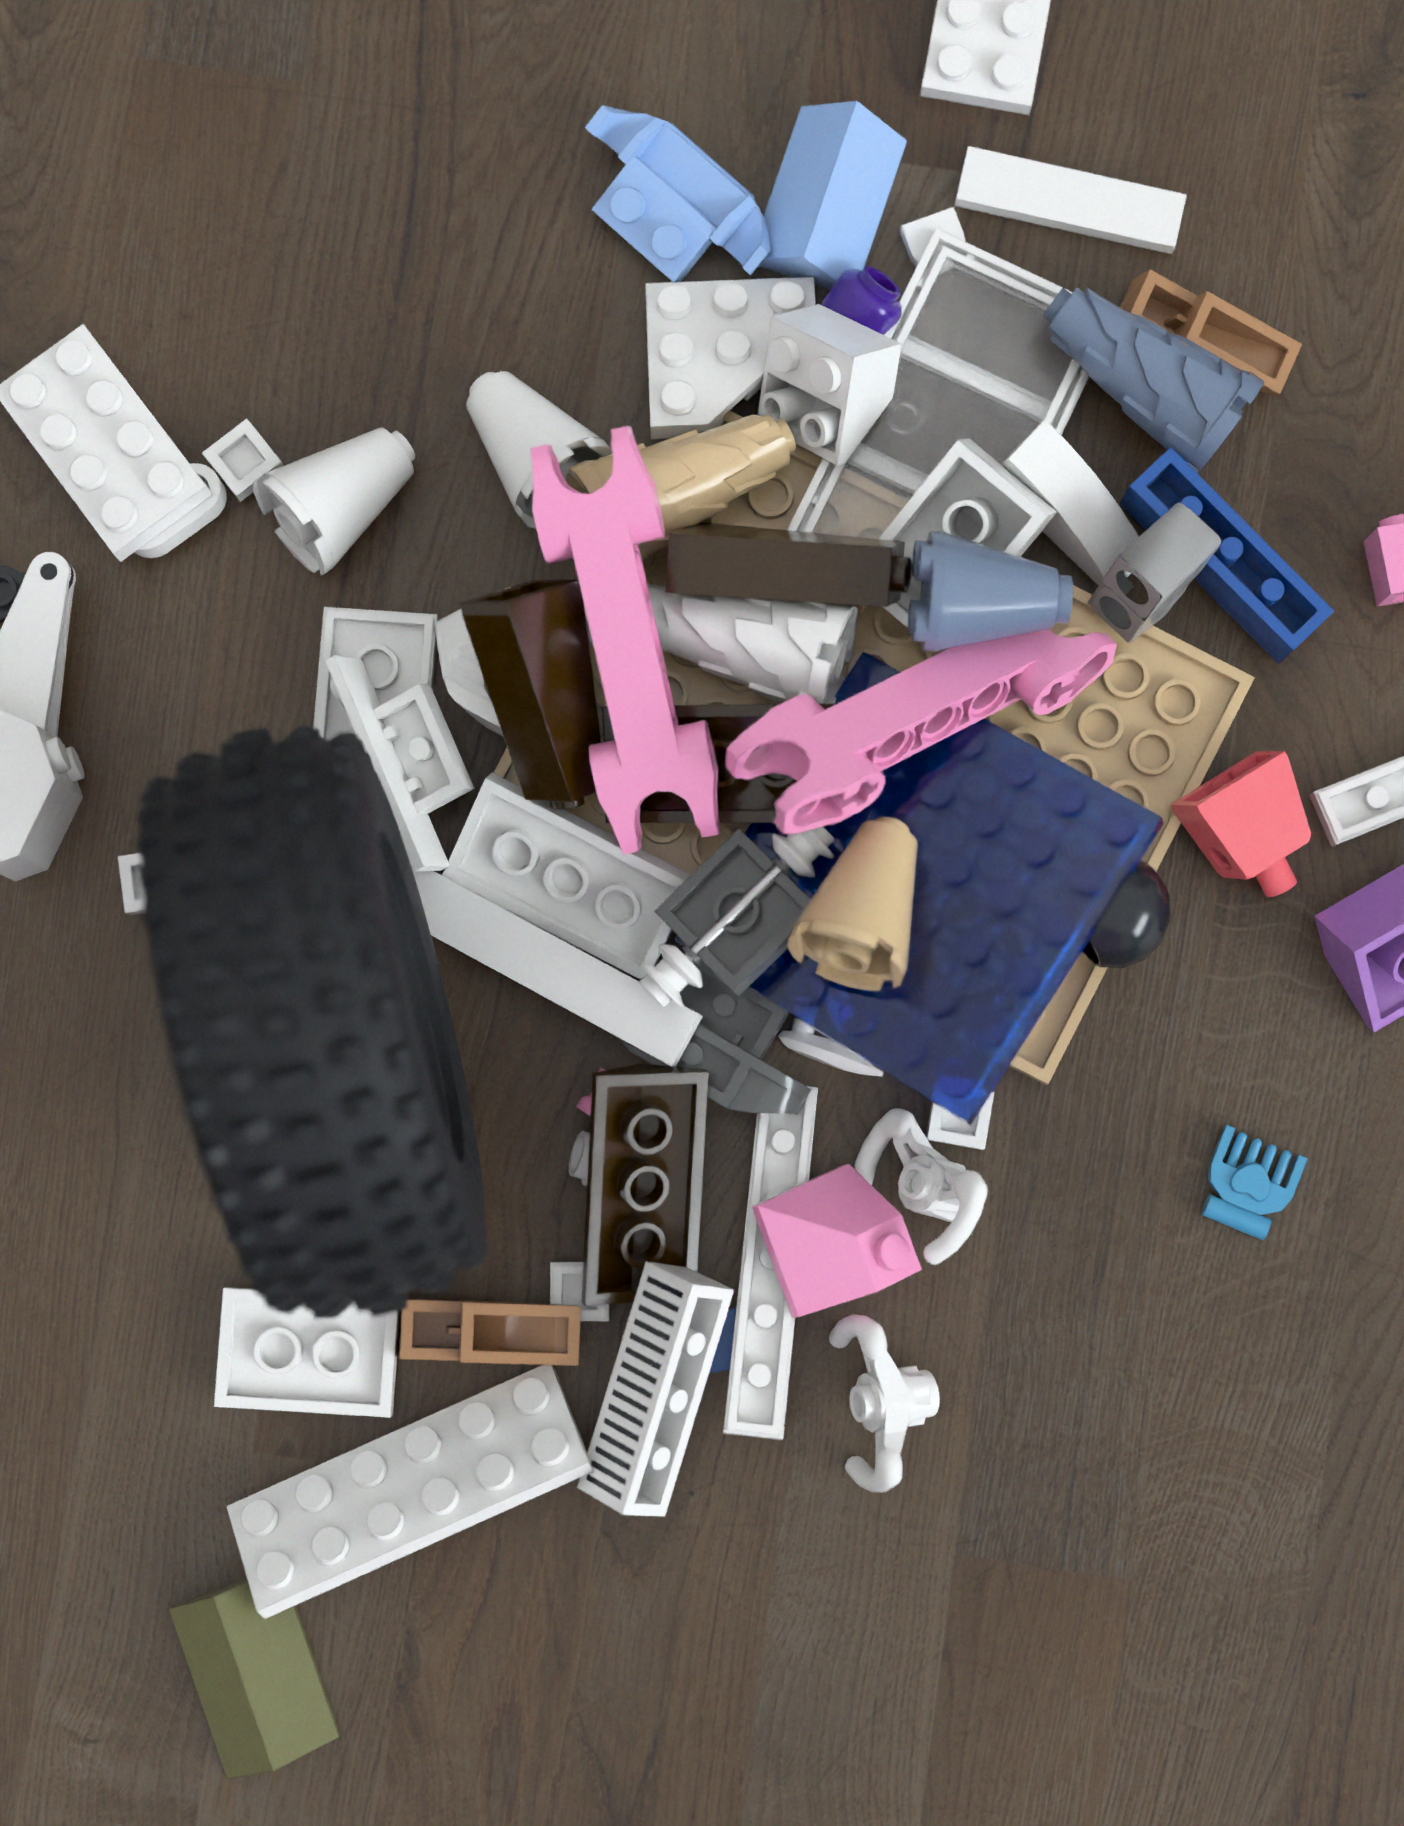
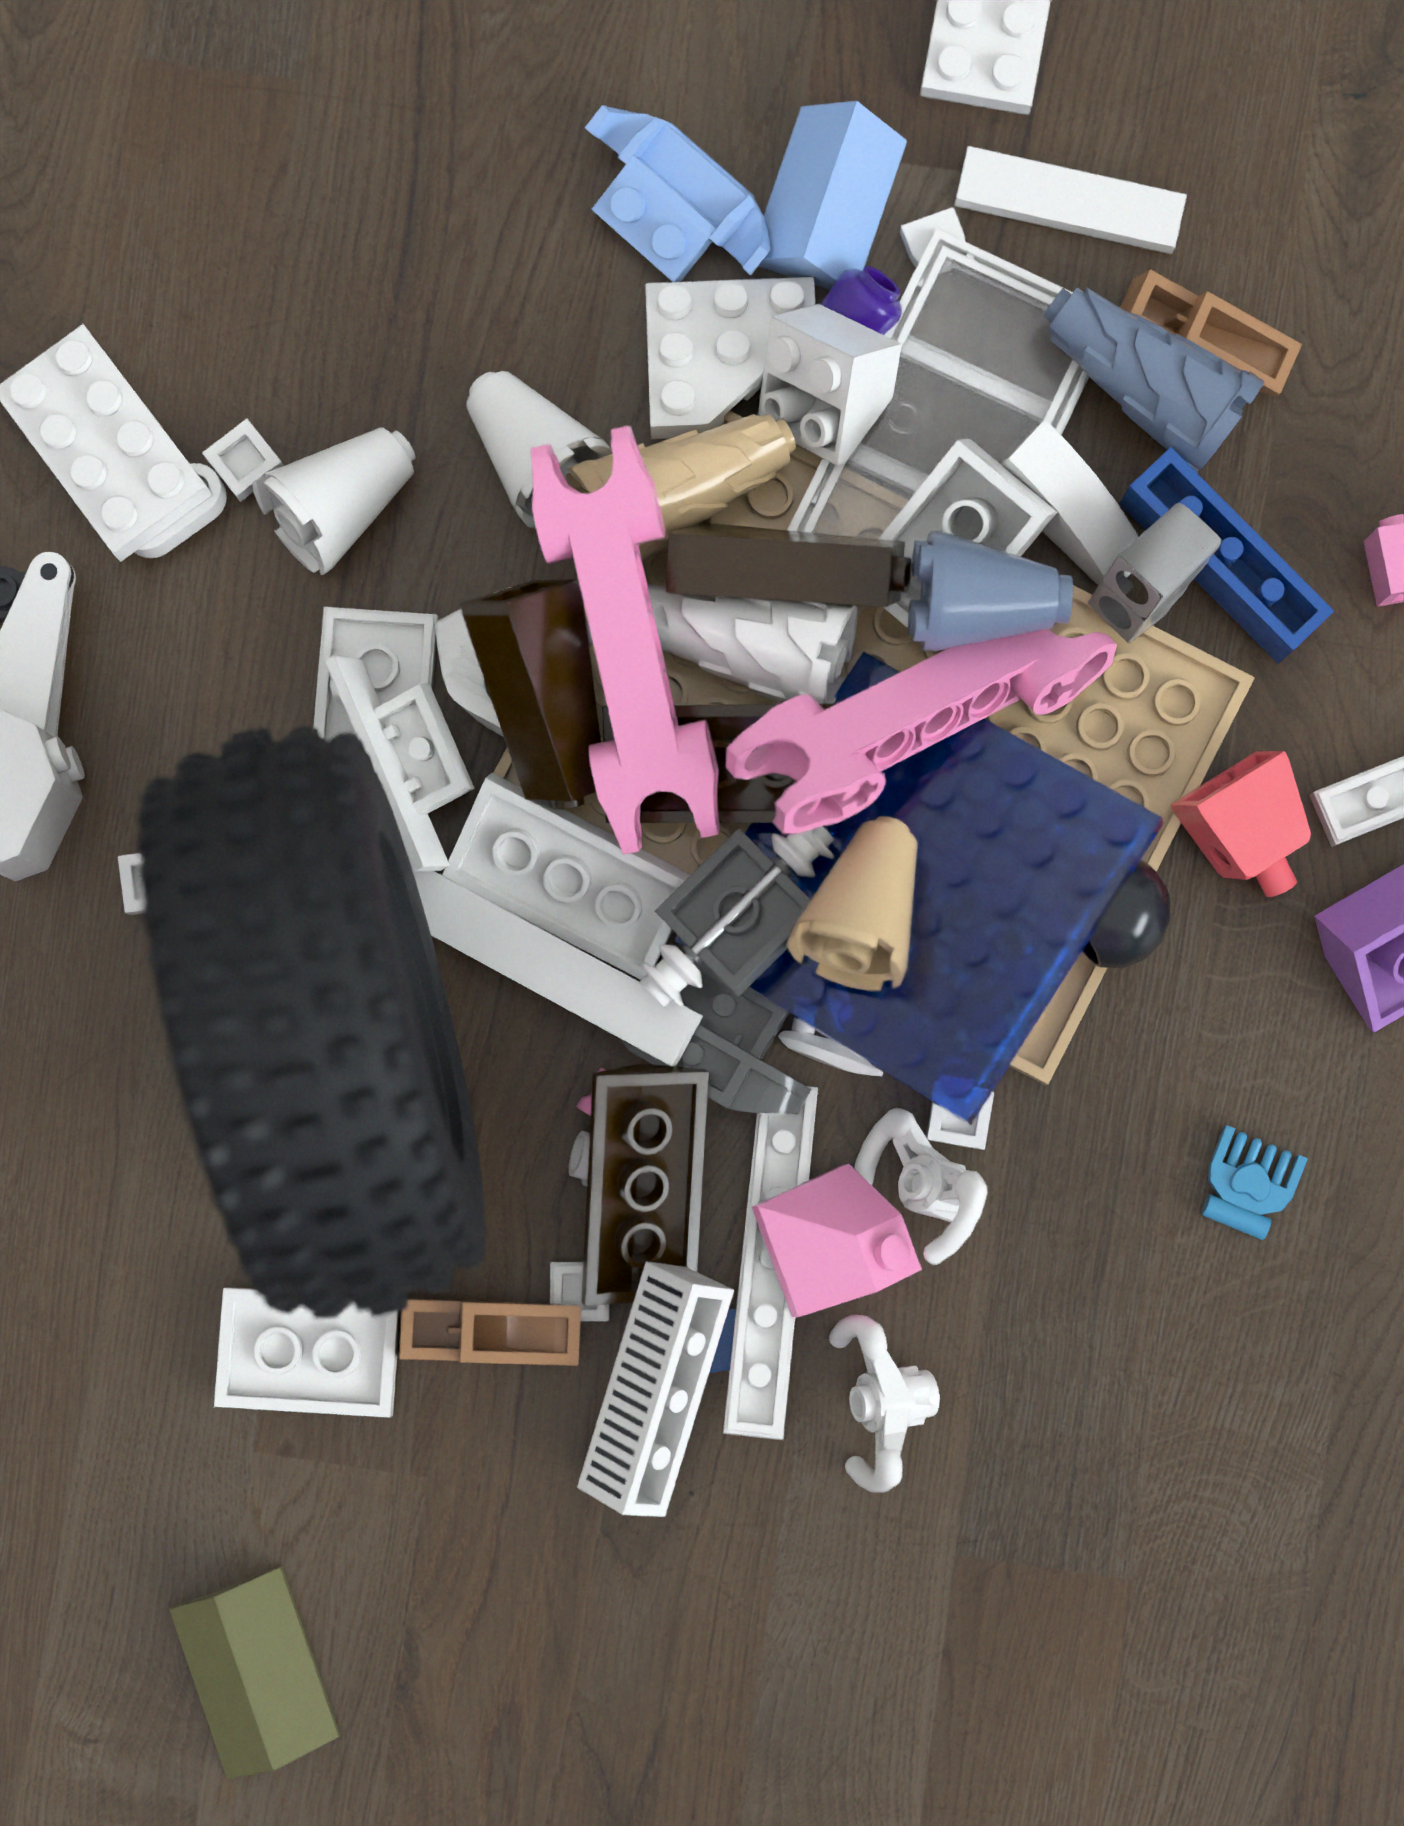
(407, 1490): white plate -> none

